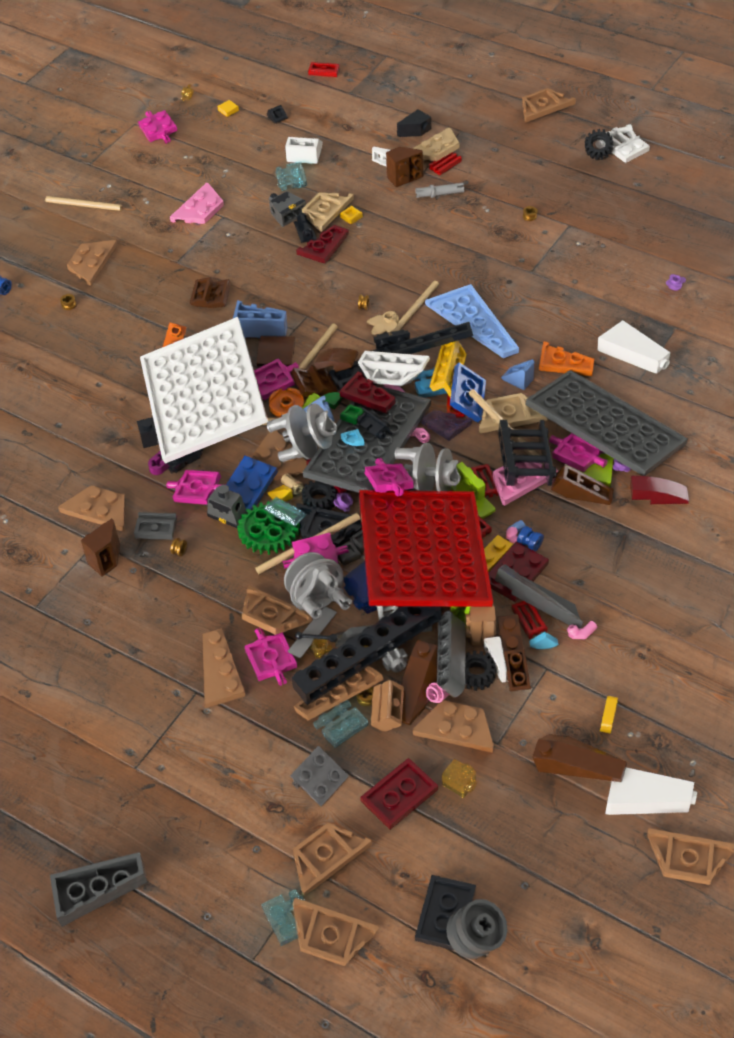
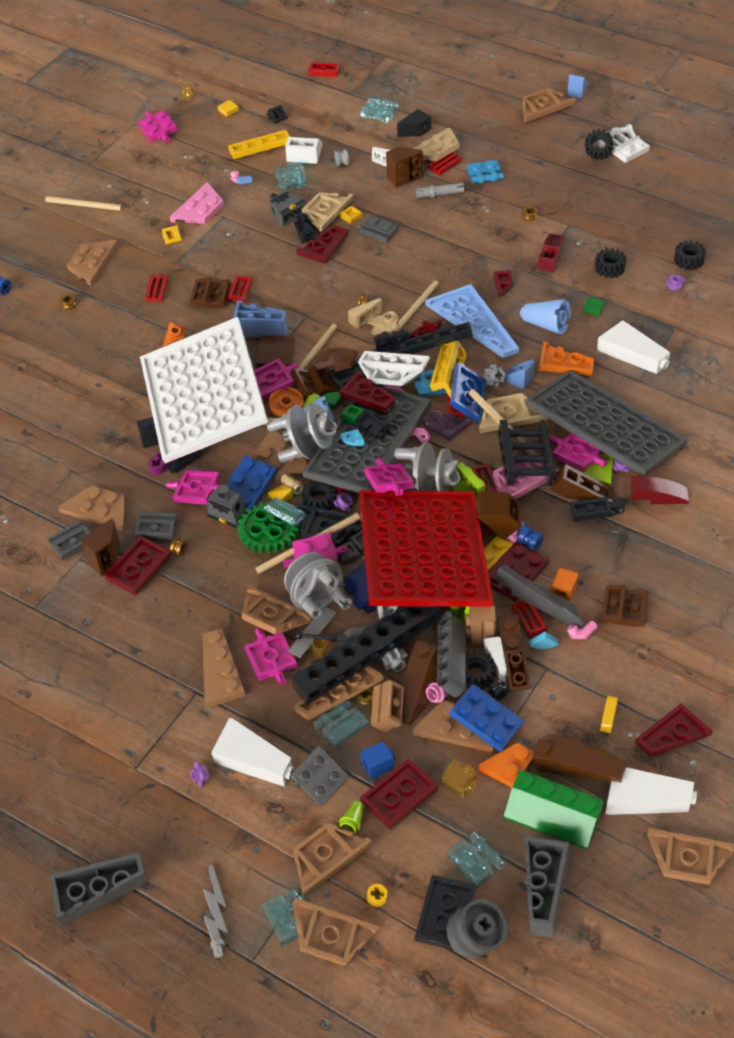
(69, 540): none -> dark grey plate
(138, 565): none -> dark red plate
(150, 287): none -> red tile
(171, 235): none -> yellow slope
(199, 774): none -> medium lavender plate
(217, 923): none -> light grey piece
(240, 180): none -> medium blue arm
(246, 290): none -> red tile
(250, 754): none -> white slope
(258, 144): none -> yellow plate
(341, 157): none -> light grey wheel
(352, 818): none -> lime cone
(359, 315): none -> tan slope
(375, 111): none -> clear light blue plate
(377, 759): none -> blue brick
(378, 229): none -> dark grey plate
(382, 891): none -> yellow bush
(426, 328): none -> dark red slope
(470, 862): none -> clear light blue plate
(484, 171): none -> dark azure plate
(486, 717): none -> blue plate
(494, 375): none -> light grey gear
(498, 690): none -> black bush
(499, 512): none -> reddish brown slope
(503, 281): none -> dark red slope
(508, 763): none -> orange wing
(546, 878): none -> dark grey wedge
(548, 315): none -> light blue cone
(551, 252): none -> dark red slope
(553, 809): none -> green slope
(565, 583): none -> orange brick
(577, 86): none -> medium blue slope
(594, 306): none -> green tile
(595, 508): none -> black hinge
(603, 261): none -> black tyre
(625, 606): none -> reddish brown slope
(673, 731): none -> dark red wing
(685, 249): none -> black tyre

